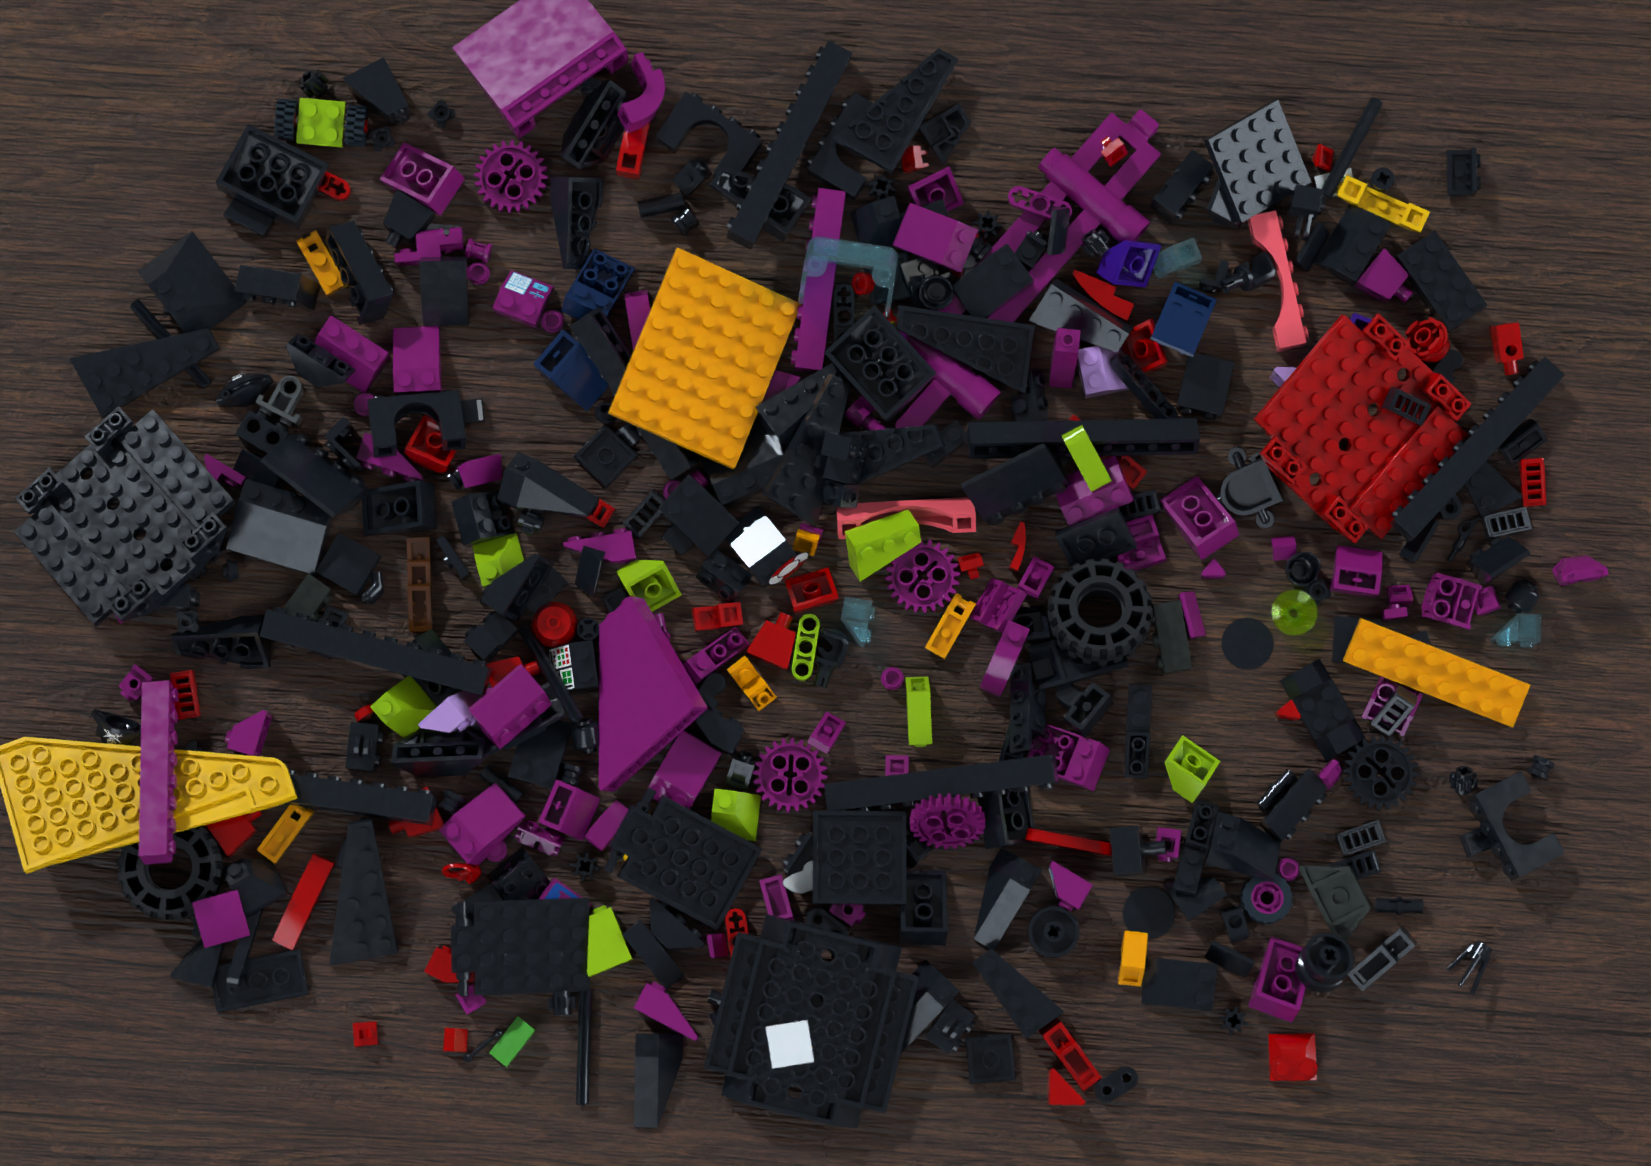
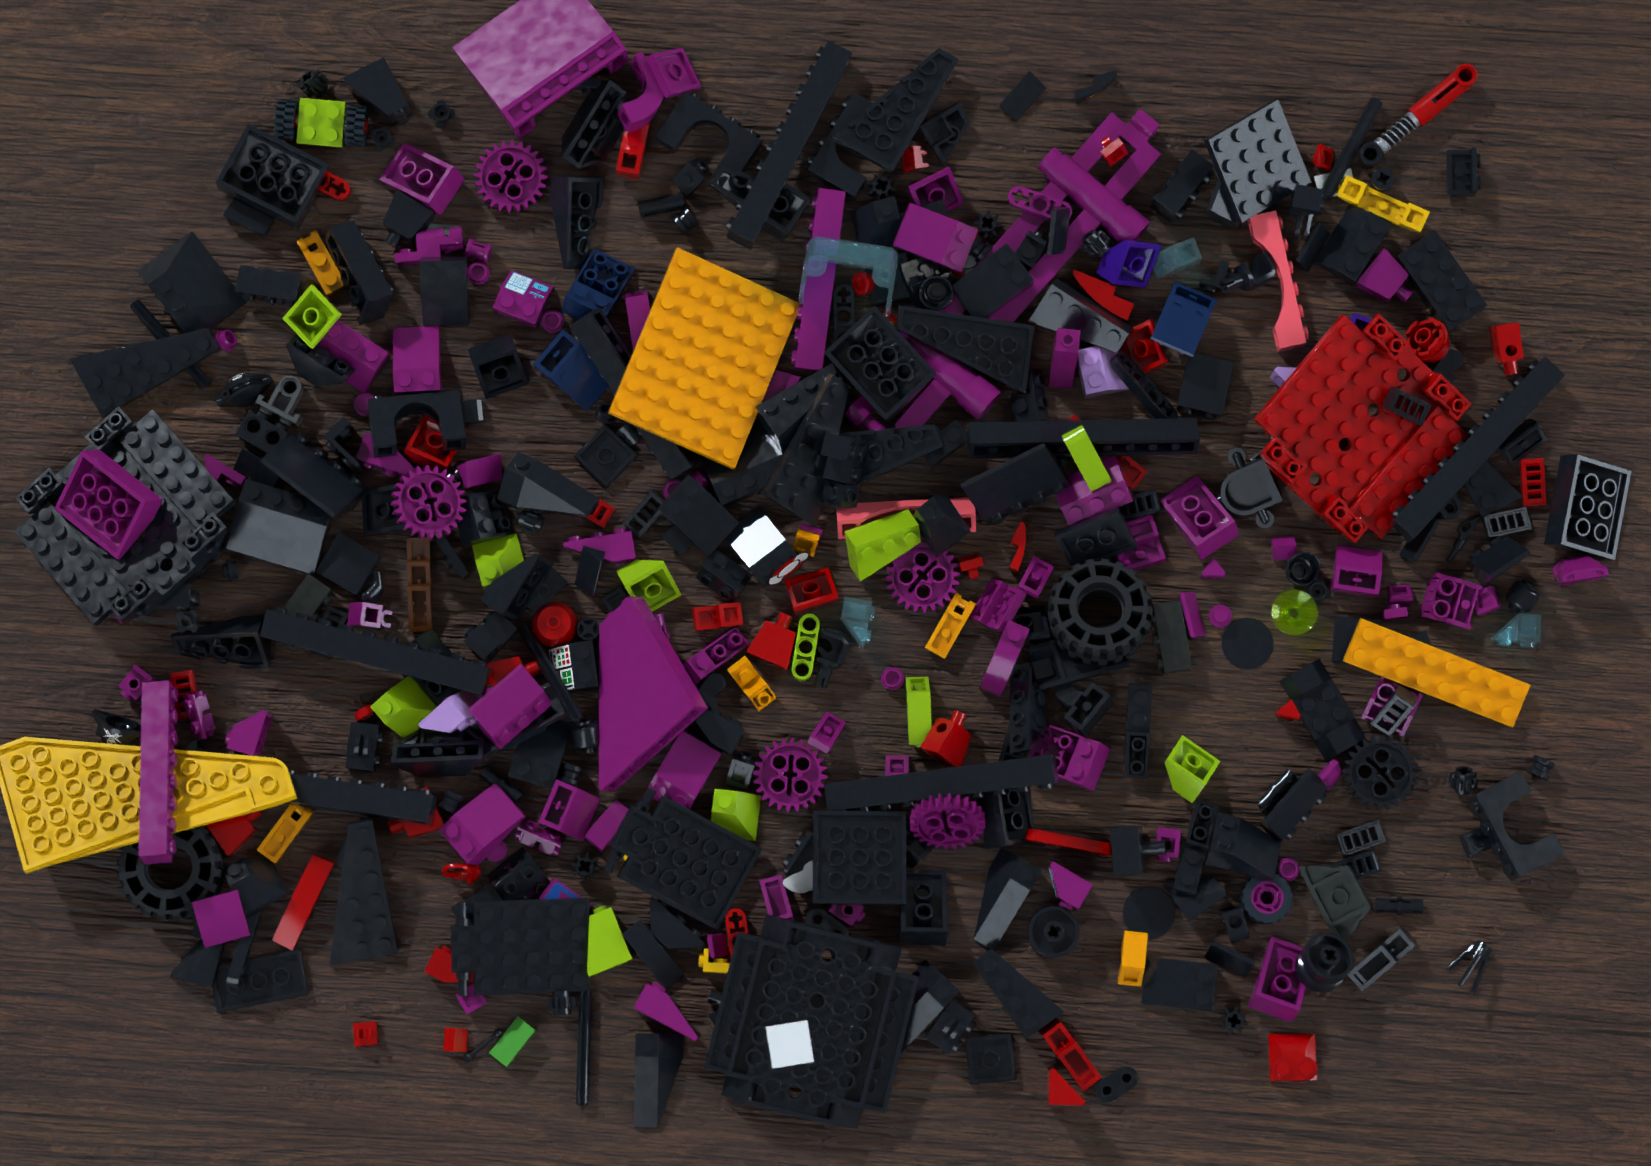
(107, 502): none -> magenta slope
(200, 725): none -> magenta hinge
(226, 340): none -> magenta plate
(312, 316): none -> lime slope
(367, 615): none -> magenta brick
(408, 507): none -> magenta gear
(498, 366): none -> black slope
(673, 72): none -> magenta tile
(718, 965): none -> yellow bracket
(940, 523): none -> black slope
(948, 740): none -> red torso
(1022, 96): none -> black slope
(1101, 83): none -> black slope
(1220, 616): none -> magenta plate
(1419, 114): none -> piece
(1587, 507): none -> black slope

